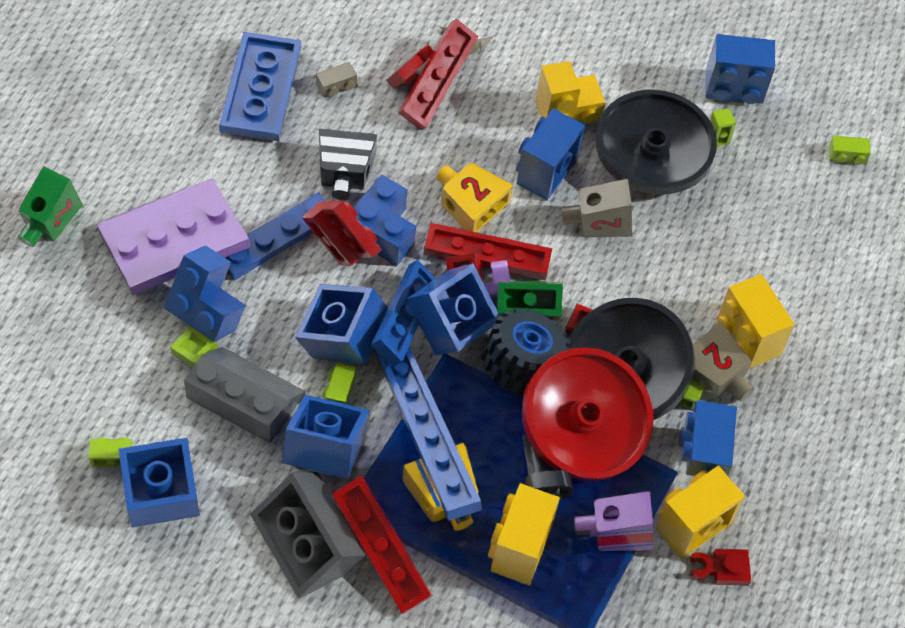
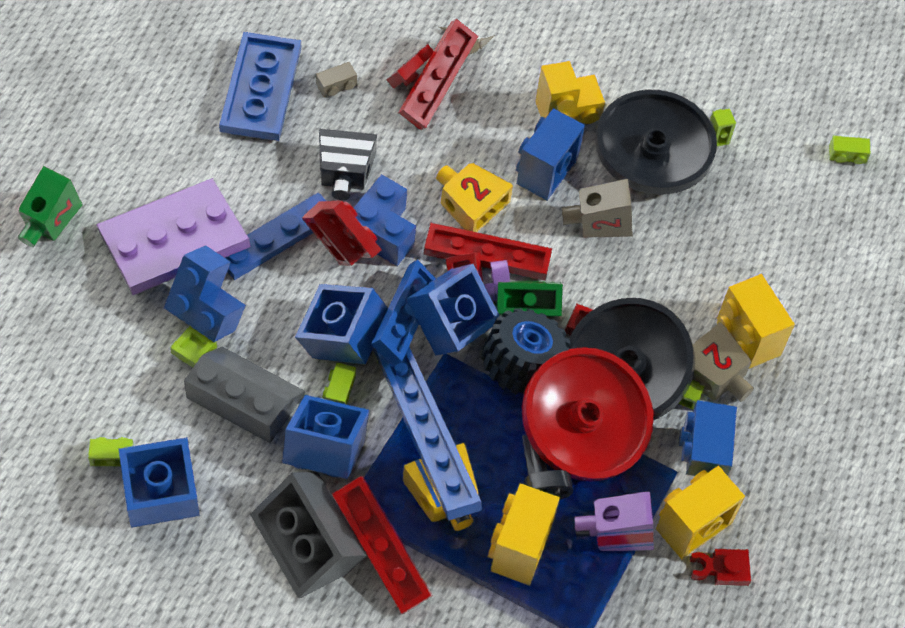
(740, 68): blue brick -> none

